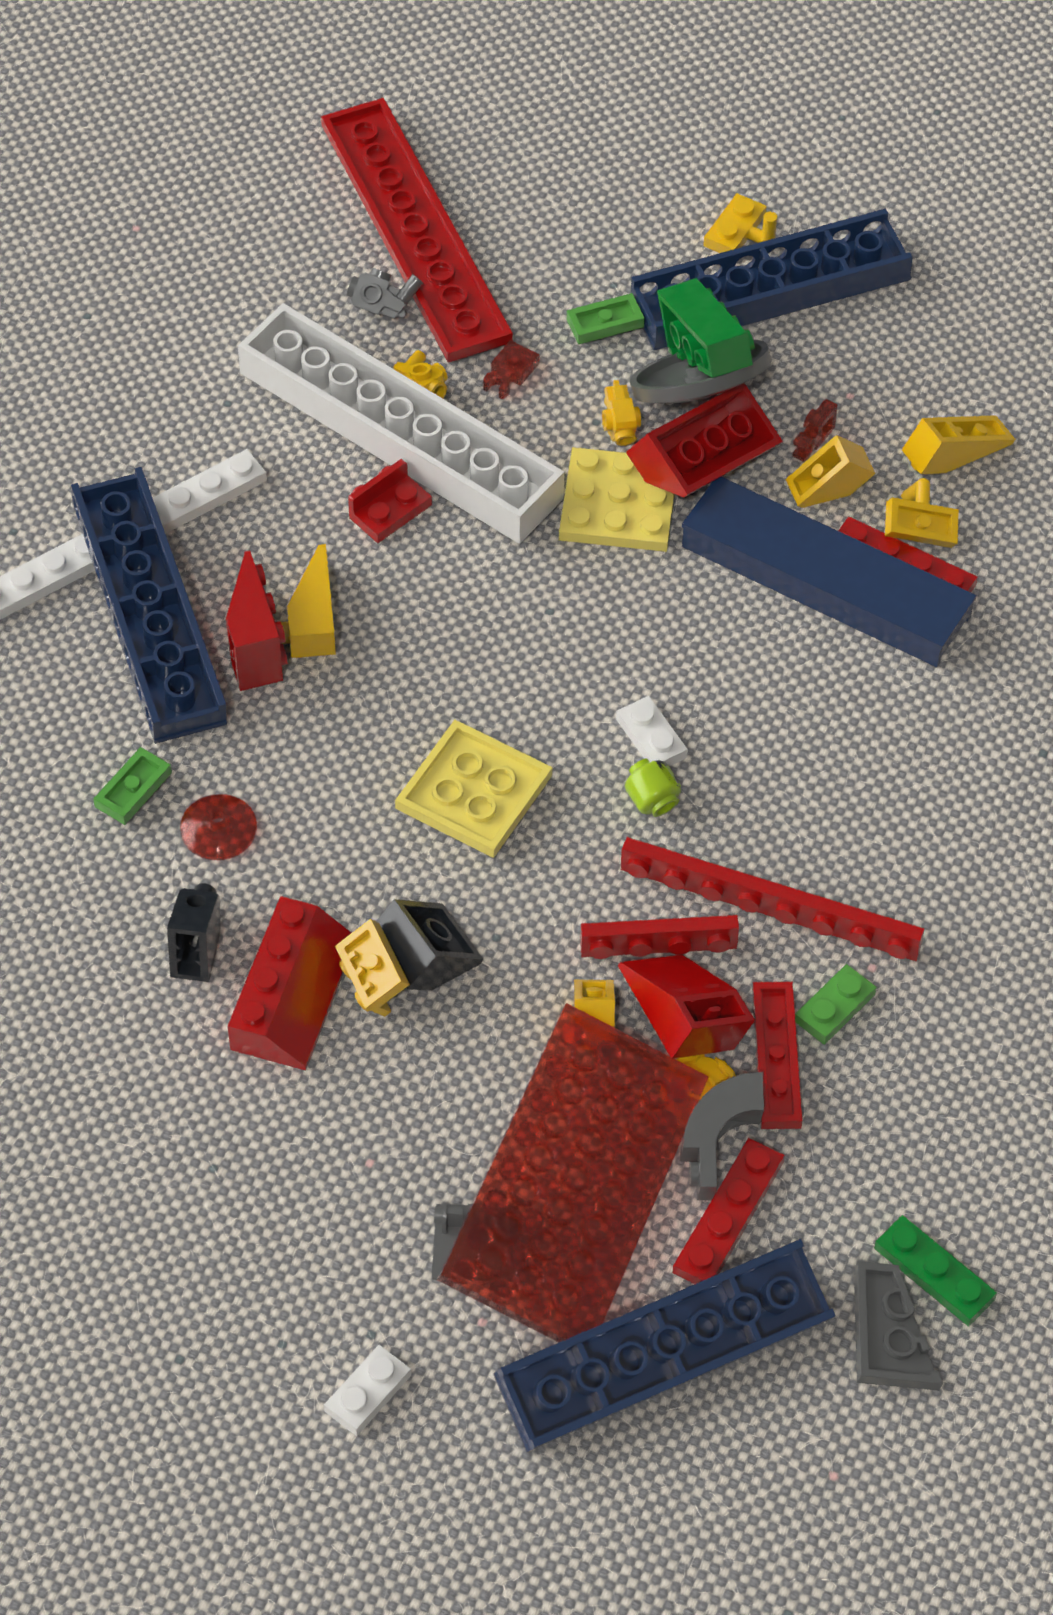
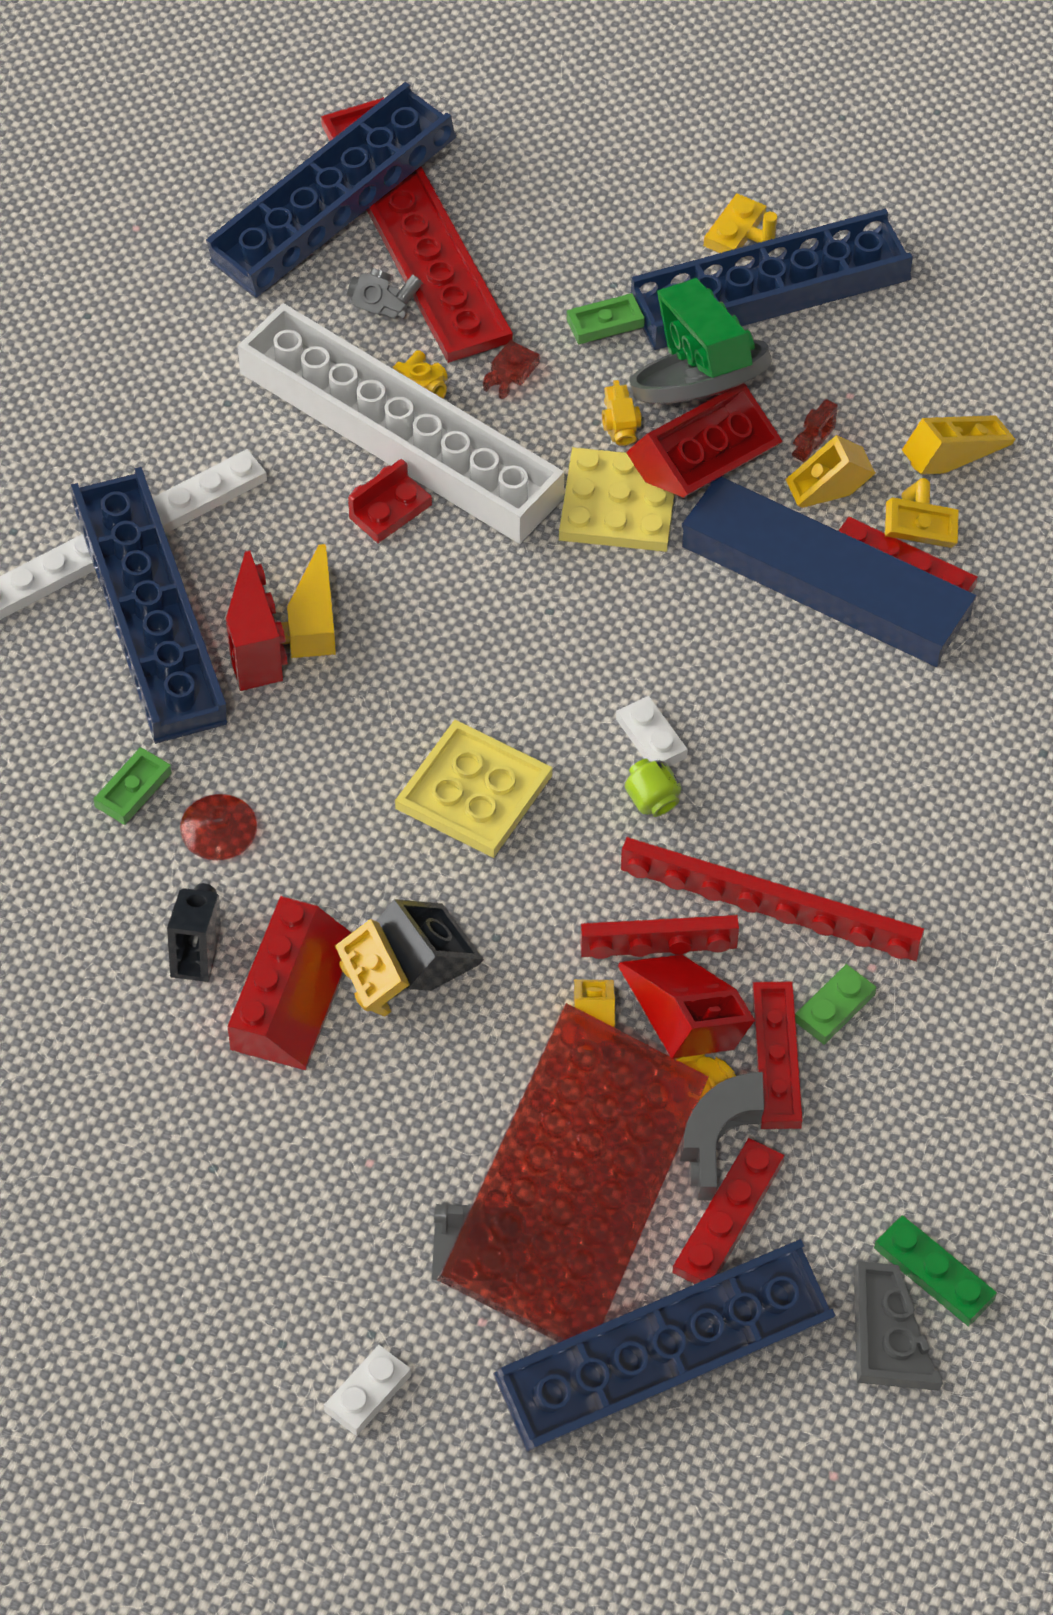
(329, 190): none -> dark blue tile

